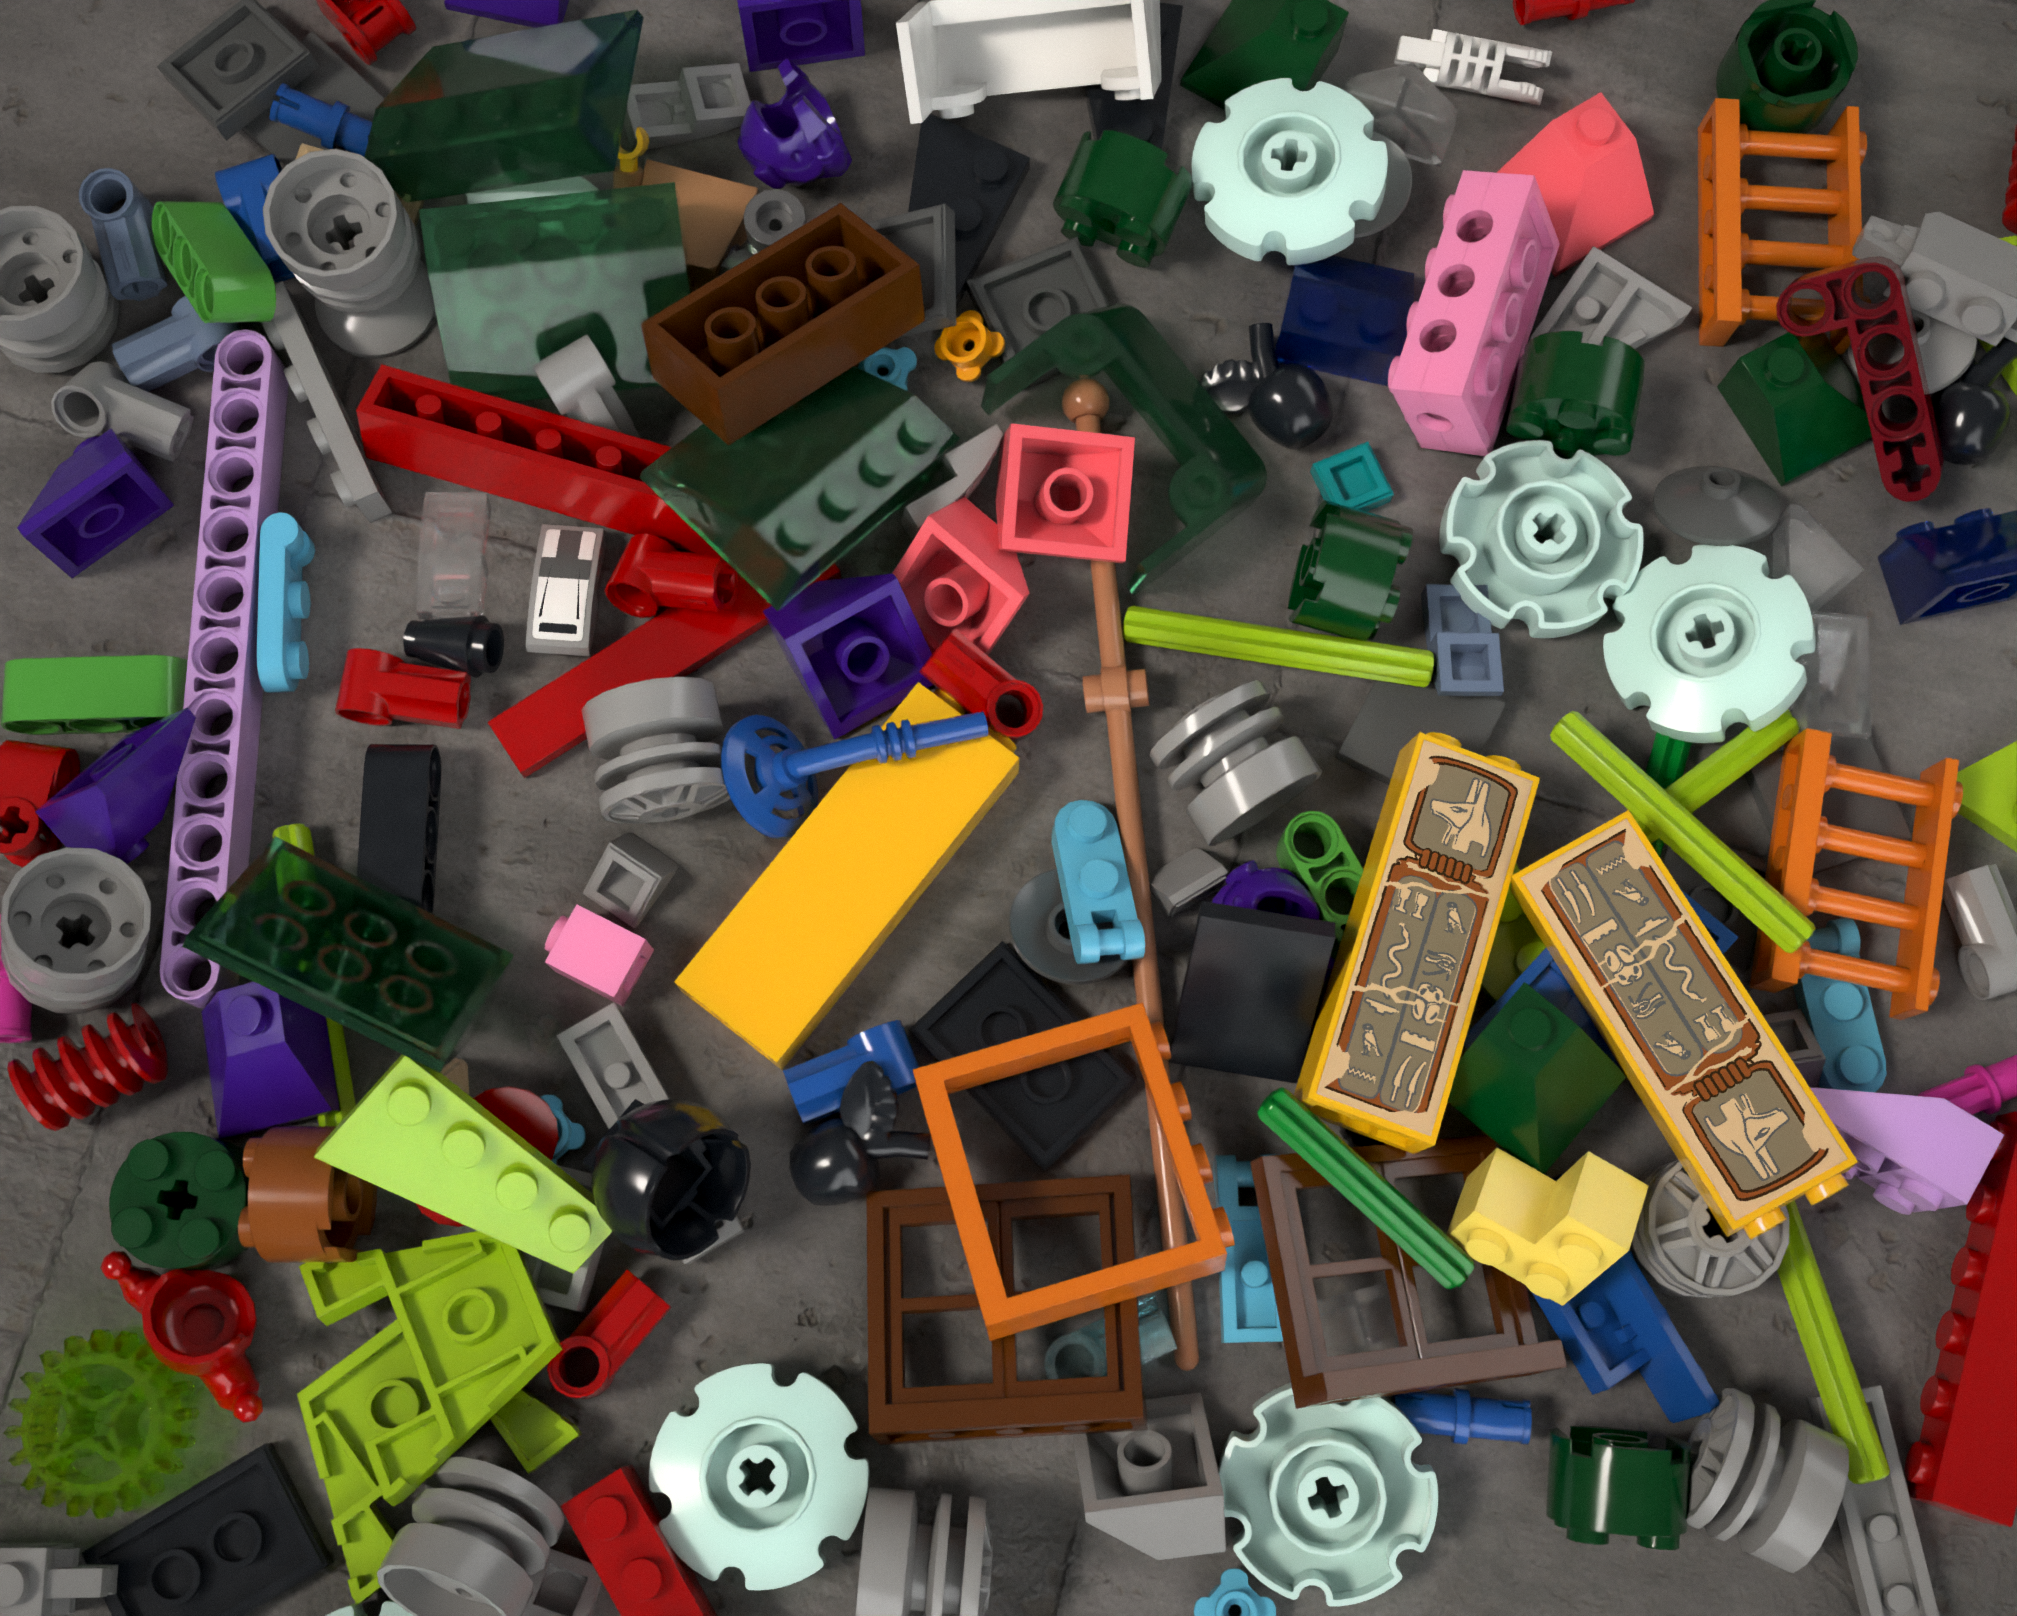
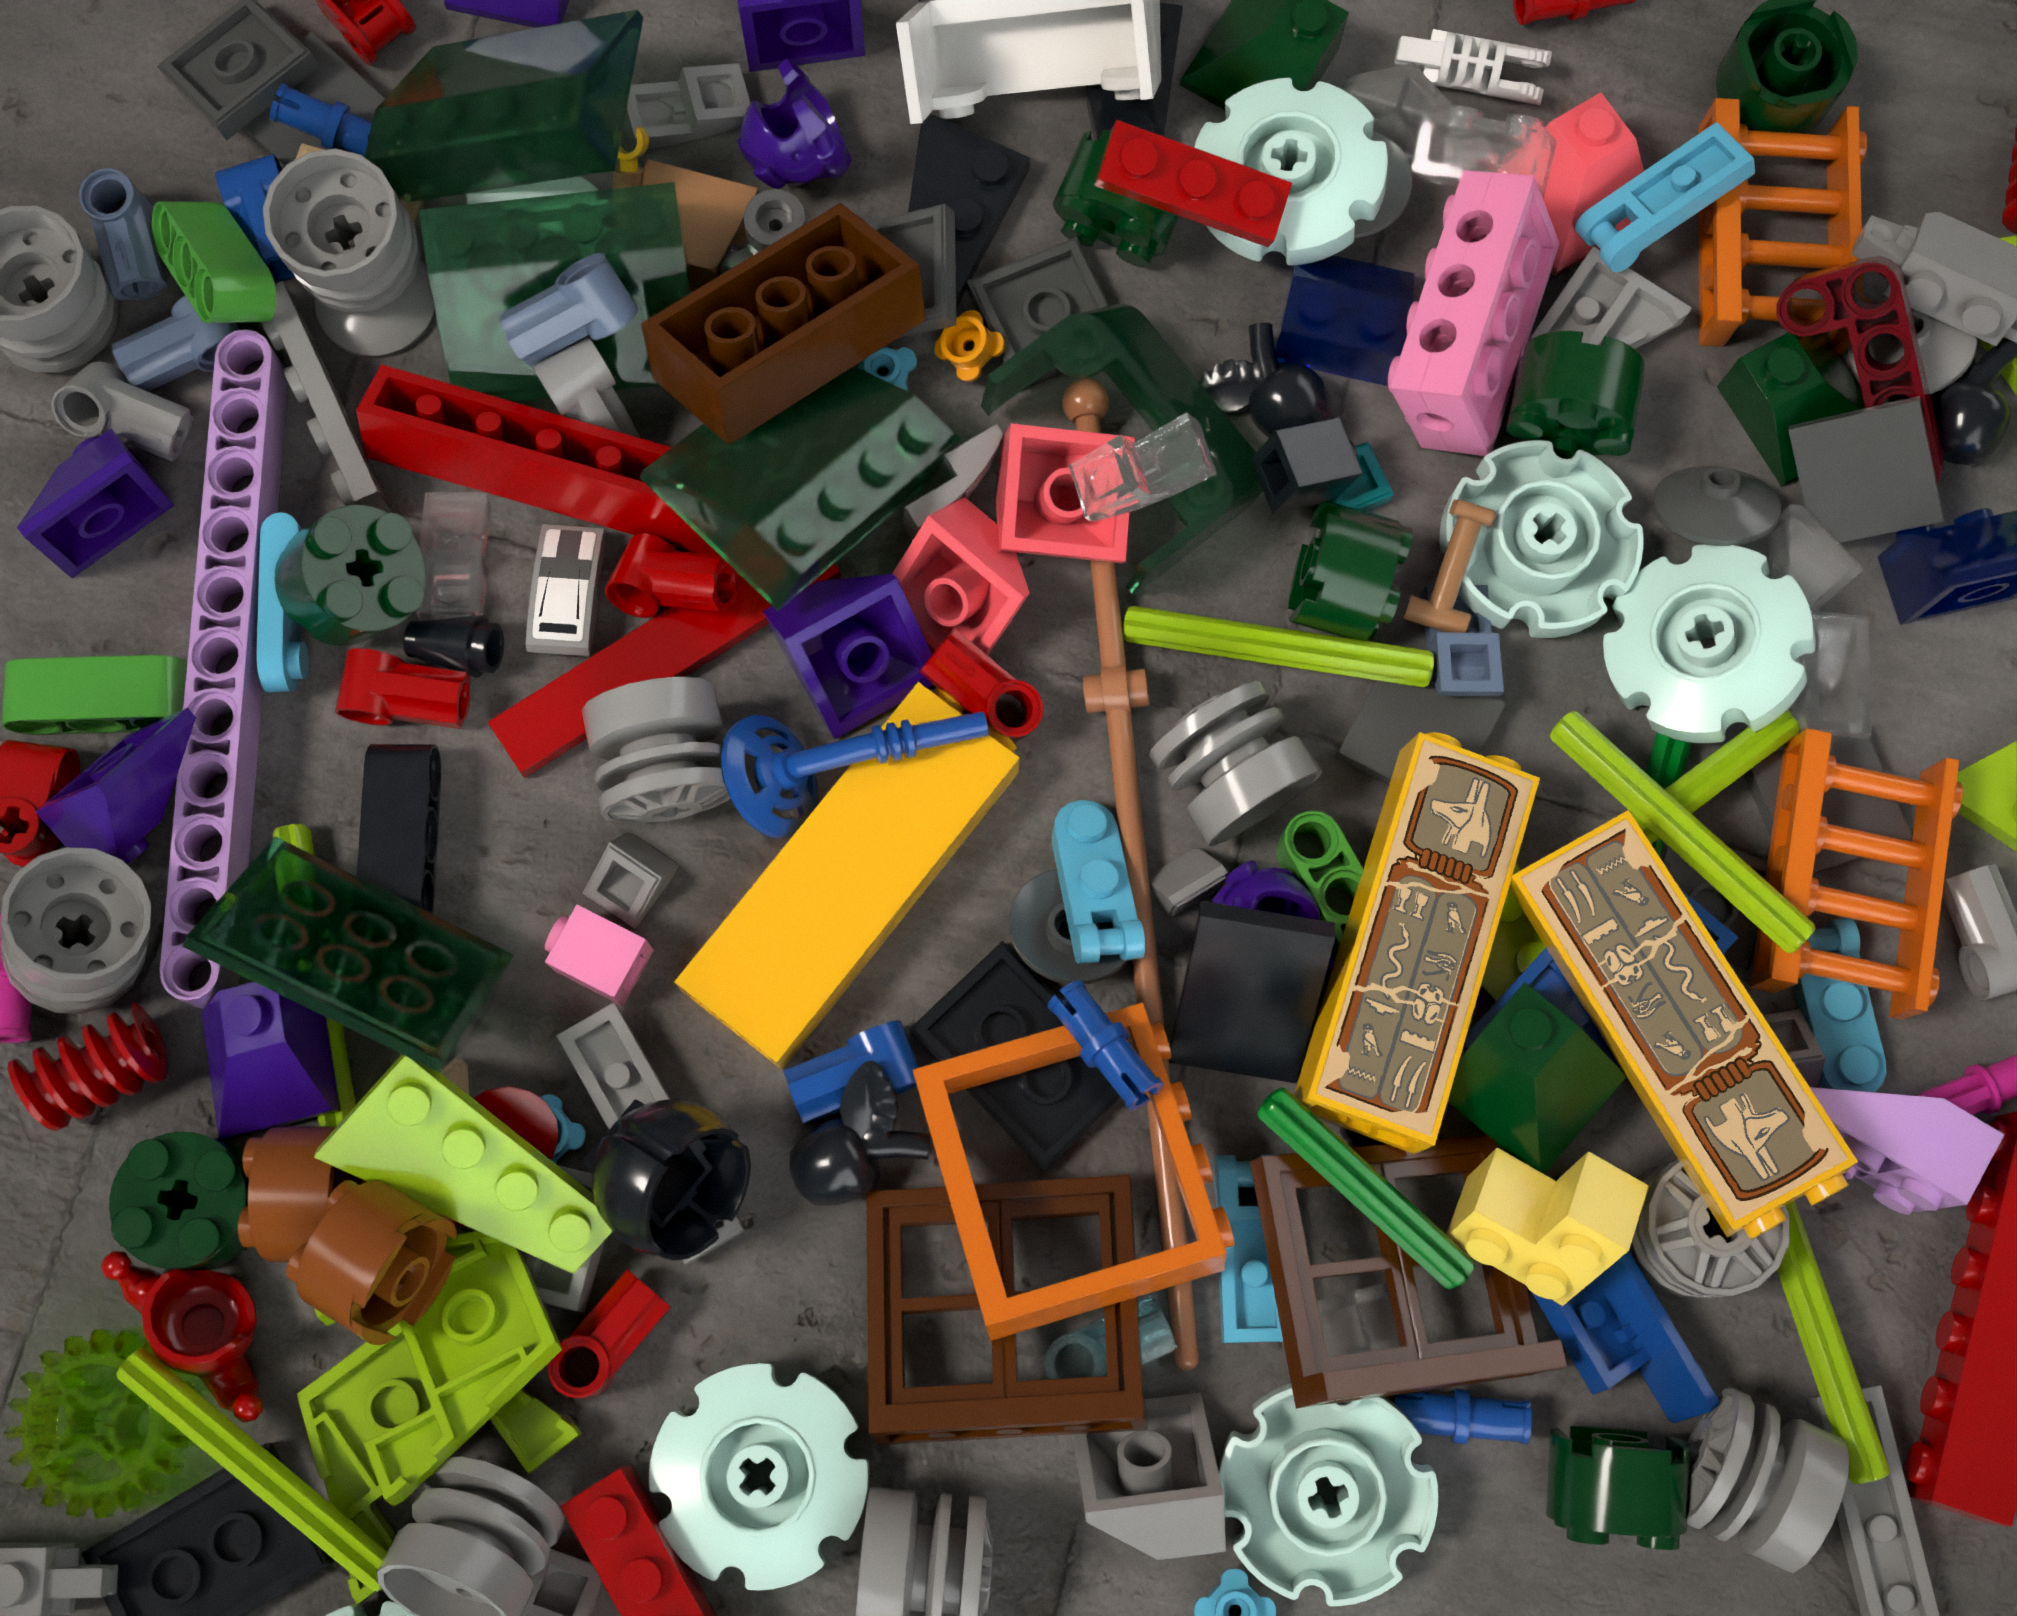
(253, 1466): none -> lime axle
(373, 1259): none -> dark orange brick
(383, 581): none -> dark green brick
(581, 303): none -> sand blue piece
(1105, 1045): none -> blue pin
(1138, 474): none -> clear slope
(1193, 184): none -> red plate
(1306, 465): none -> black brick
(1439, 610): none -> medium nougat piece
(1469, 142): none -> clear brick
(1665, 196): none -> medium azure plate
(1868, 470): none -> dark grey tile

